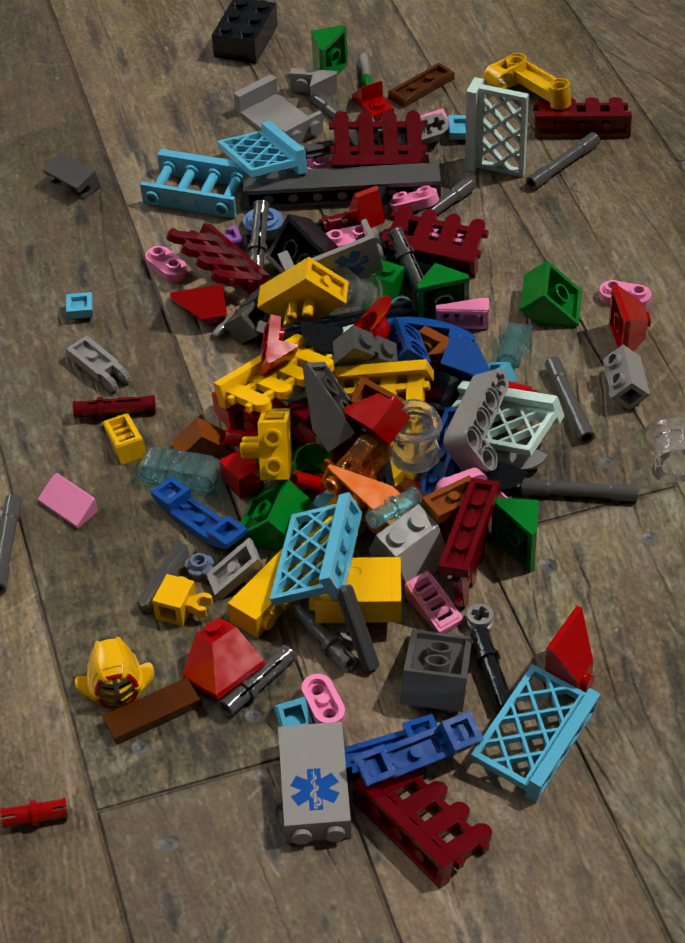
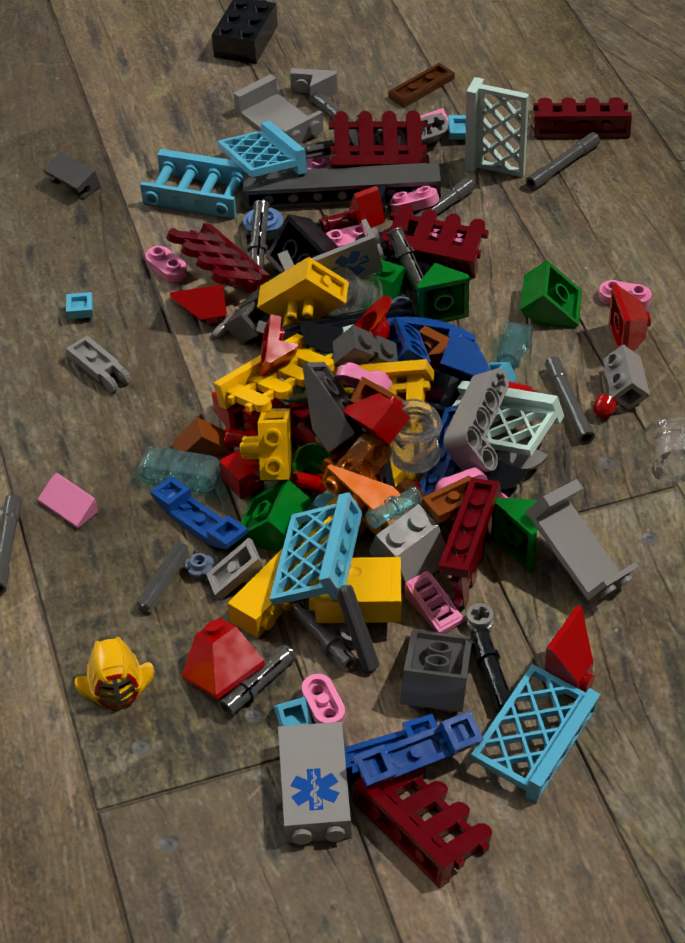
(33, 813): red pin -> none
(107, 407): dark red pin -> none
(126, 440): yellow slope -> none
(151, 710): reddish brown tile -> none
(178, 599): yellow brick -> none
(234, 236): medium lavender tile -> none
(330, 48): green slope -> none
(351, 373): none -> bright pink plate
(365, 70): light grey piece -> none
(371, 99): red slope -> none
(477, 309): bright pink slope -> none
(517, 70): yellow piece -> none
(576, 544): none -> light grey panel
(604, 406): none -> red hinge
(613, 491): dark grey piece -> none

